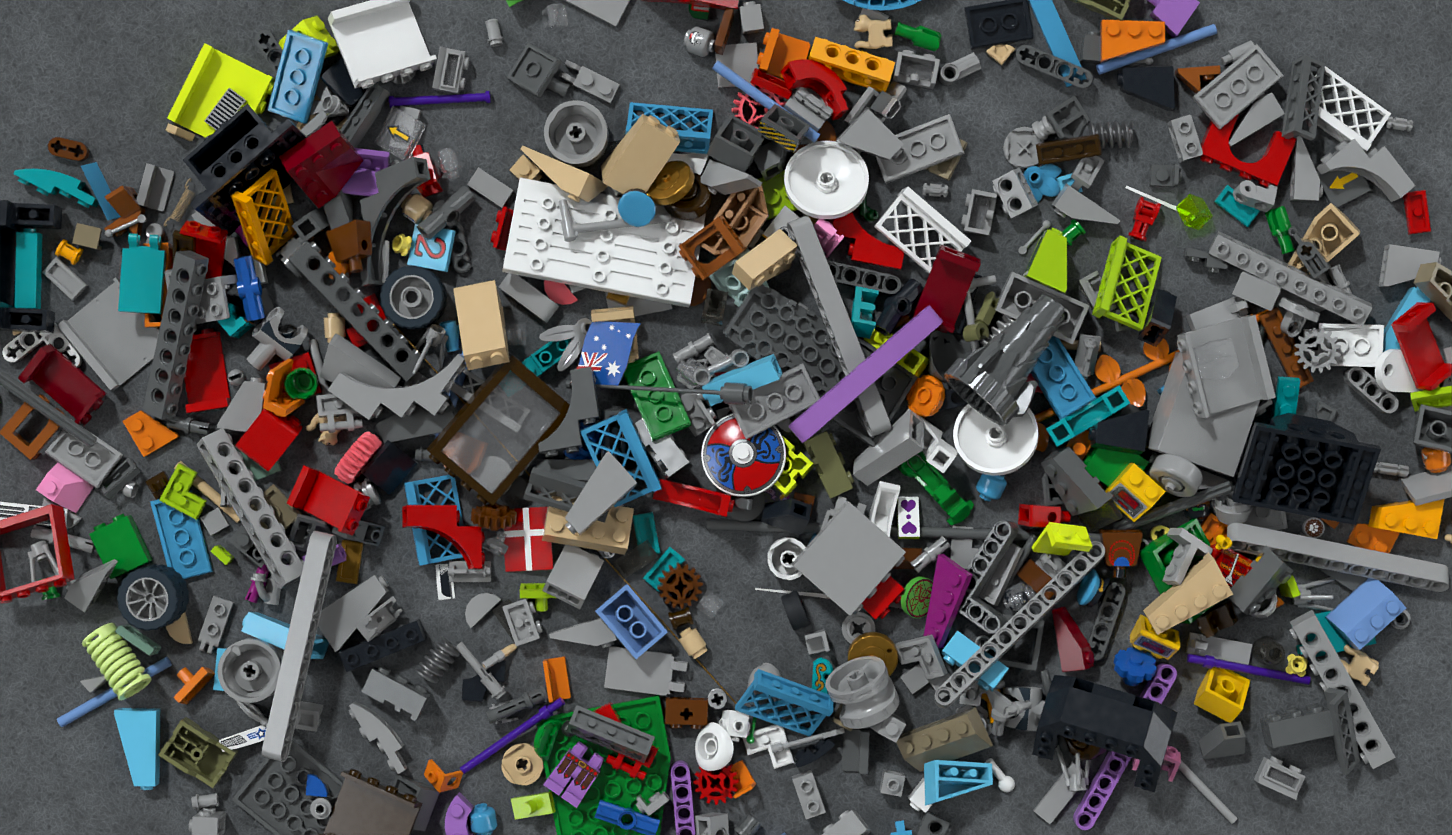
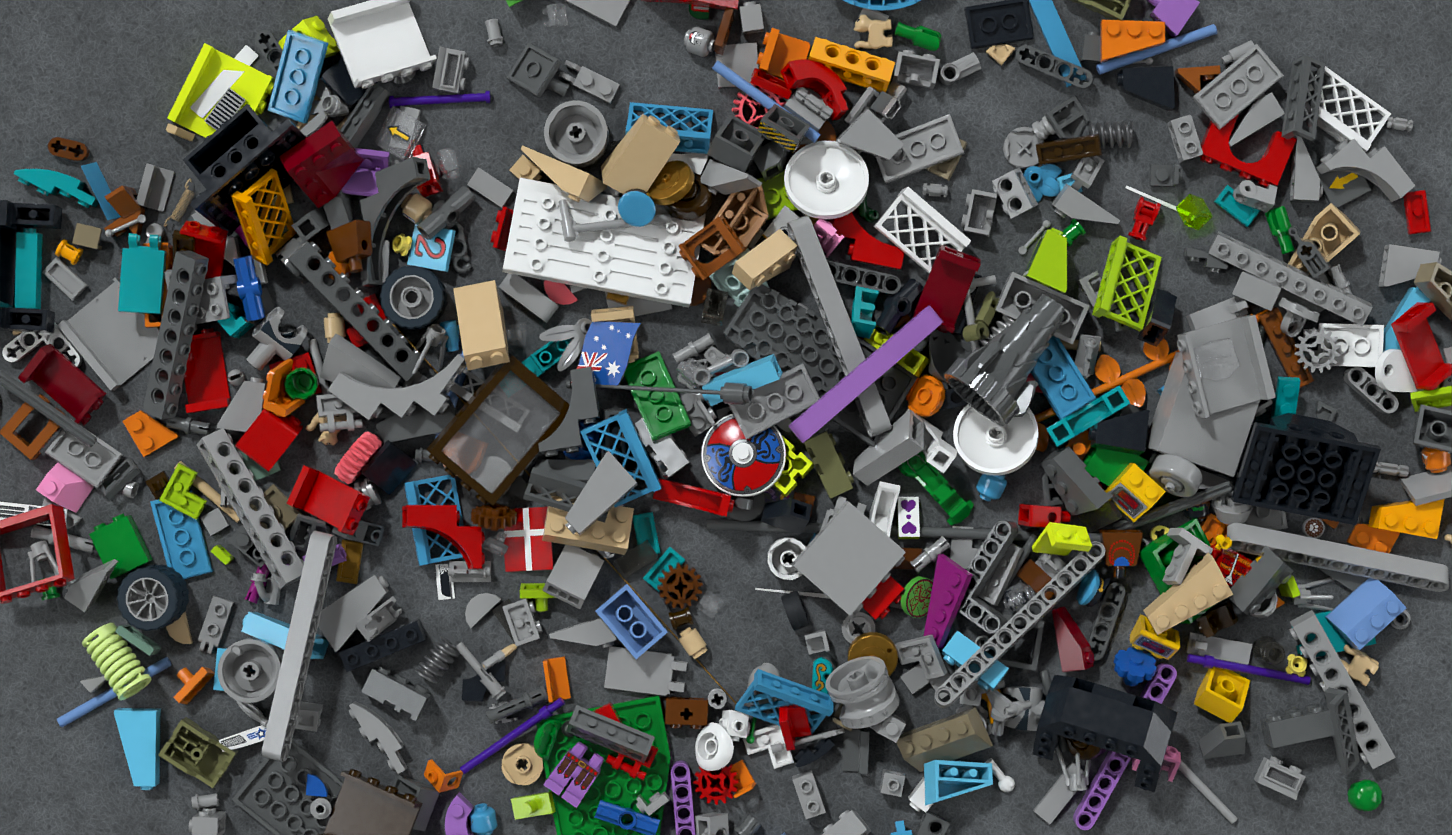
(222, 83): none -> white sticker
(793, 724): none -> red panel
(1365, 795): none -> green hair

